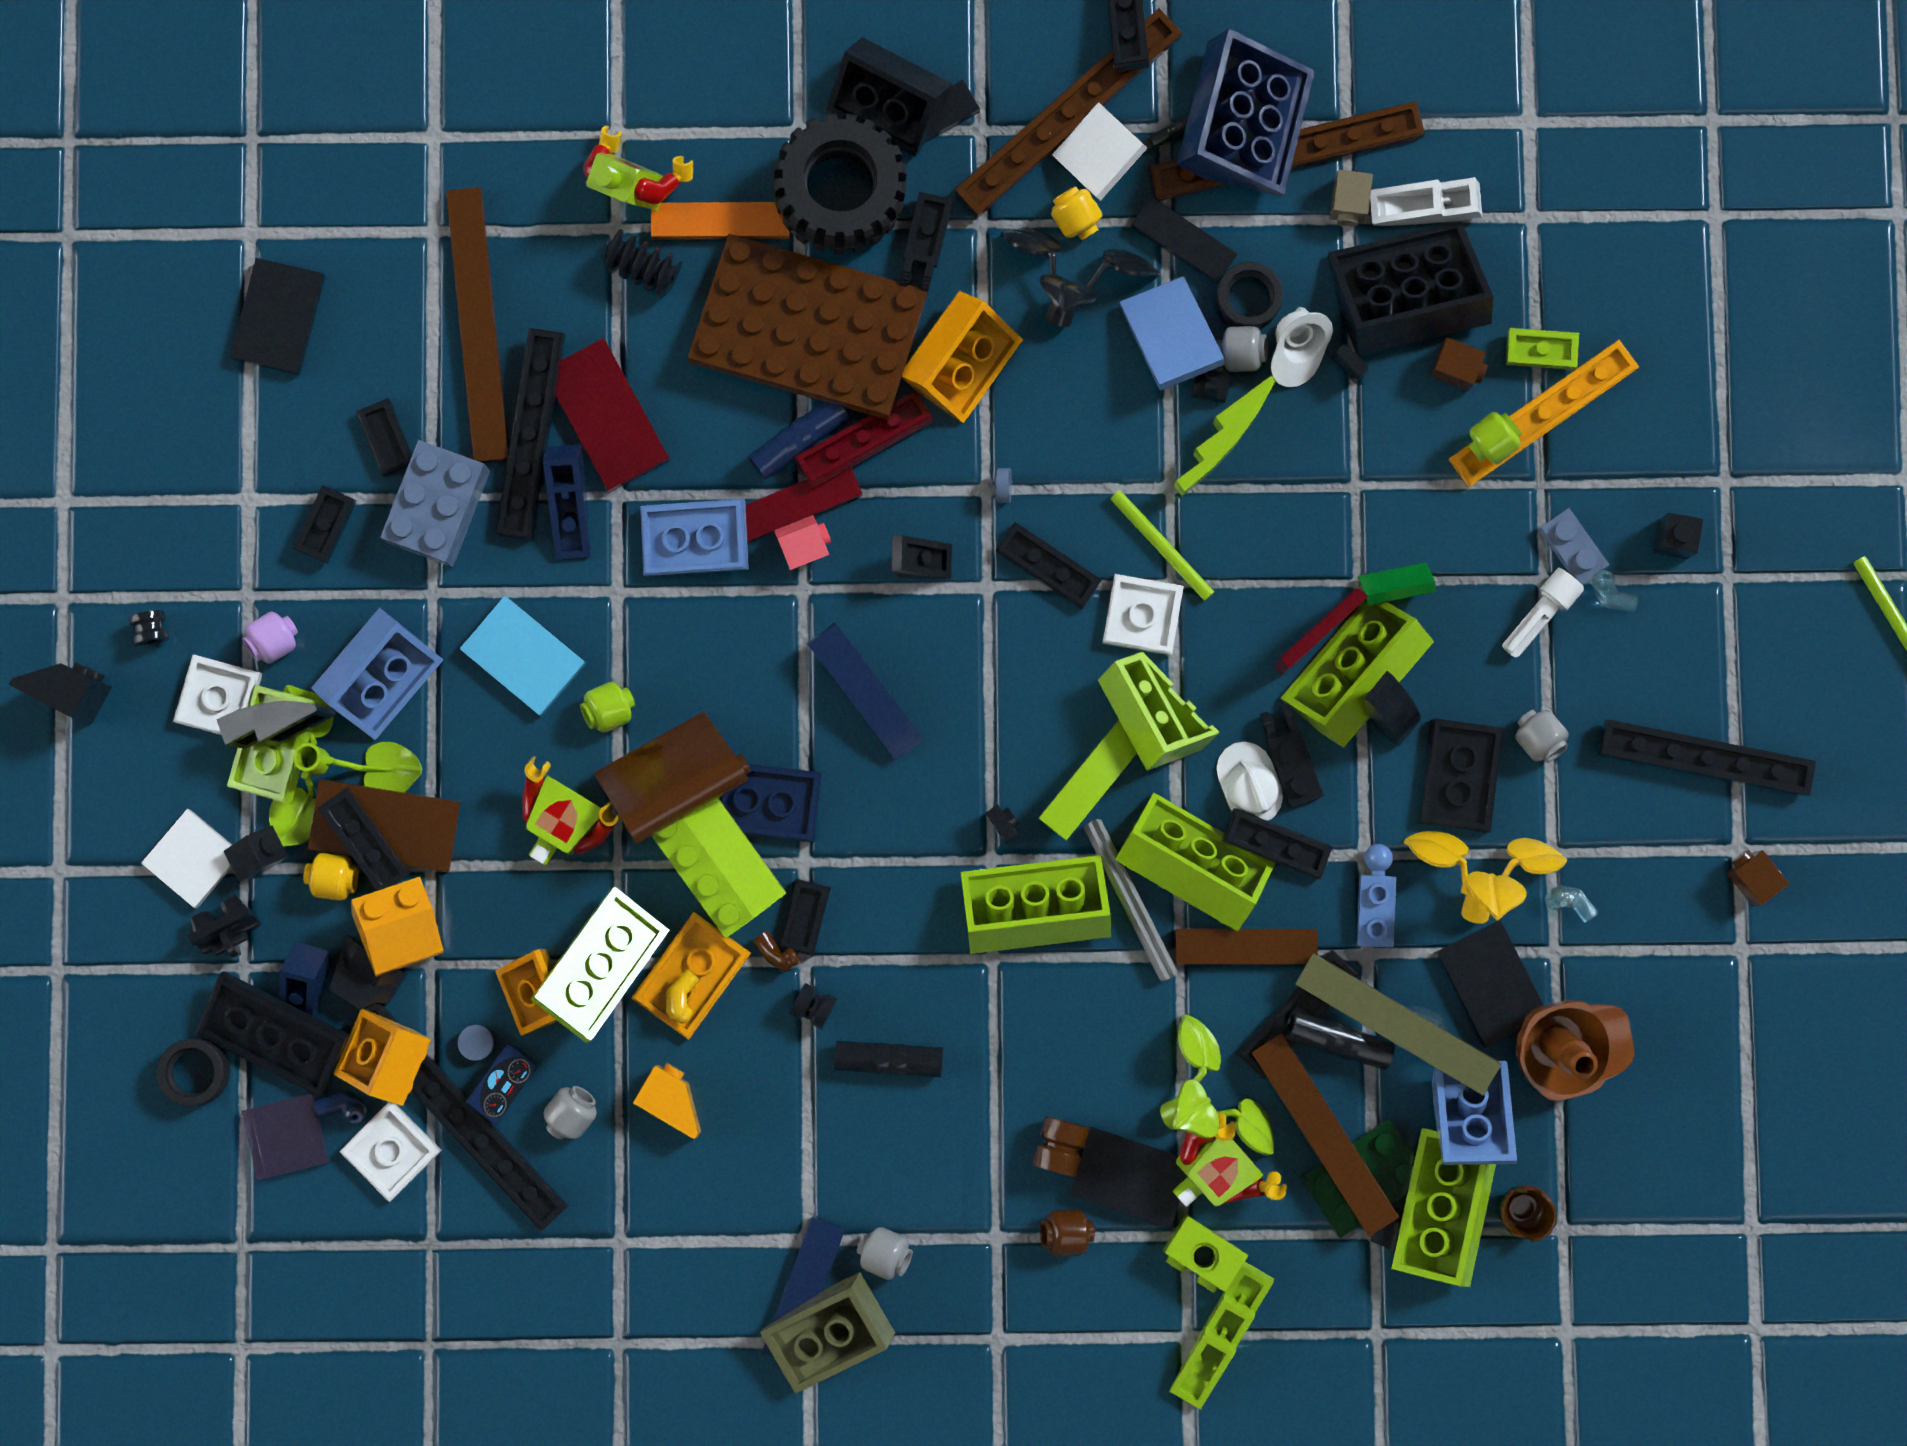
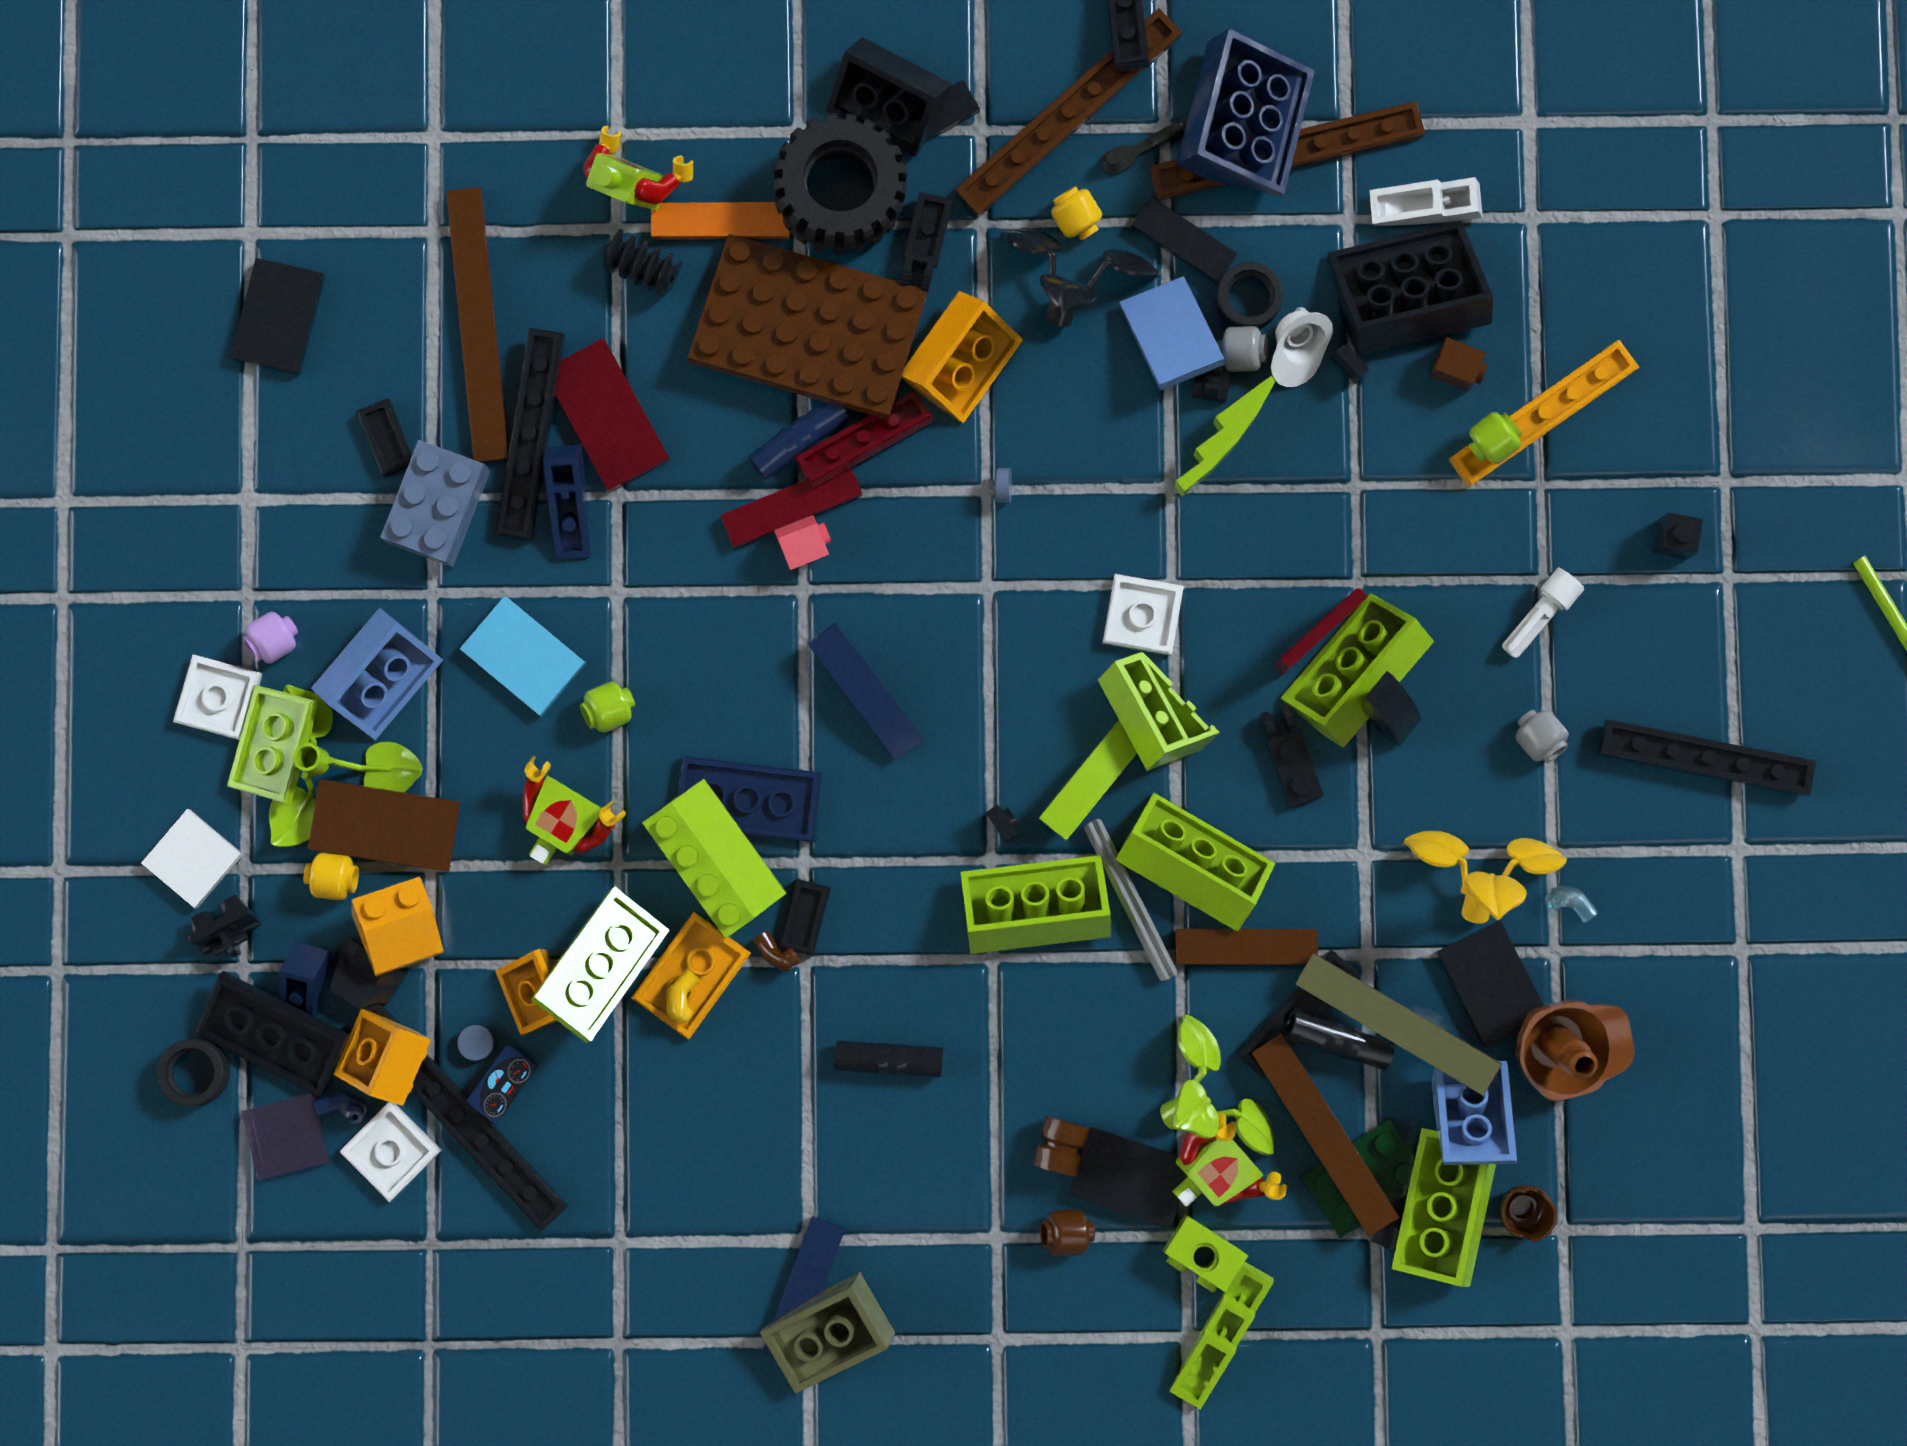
(71, 690): black slope -> none
(149, 628): black wheel -> none
(255, 853): black brick -> none
(271, 722): slope -> none
(324, 524): black plate -> none
(363, 840): black plate -> none
(570, 1113): light grey head -> none
(669, 1099): light orange slope -> none
(672, 777): reddish brown door -> none
(694, 537): medium blue tile -> none
(820, 1009): black wheel -> none
(884, 1253): light grey head -> none
(921, 558): black slope -> none
(1048, 565): black tile -> none
(1099, 151): white tile -> none
(1162, 545): lime bar -> none
(1249, 780): white piece -> none
(1276, 844): black tile -> none
(1351, 197): dark tan brick -> none
(1376, 900): medium blue plate -> none
(1397, 583): green tile -> none
(1461, 775): black tile -> none
(1542, 348): lime plate -> none
(1573, 546): sand blue plate -> none
(1608, 595): clear light blue arm -> none
(1756, 877): reddish brown brick -> none

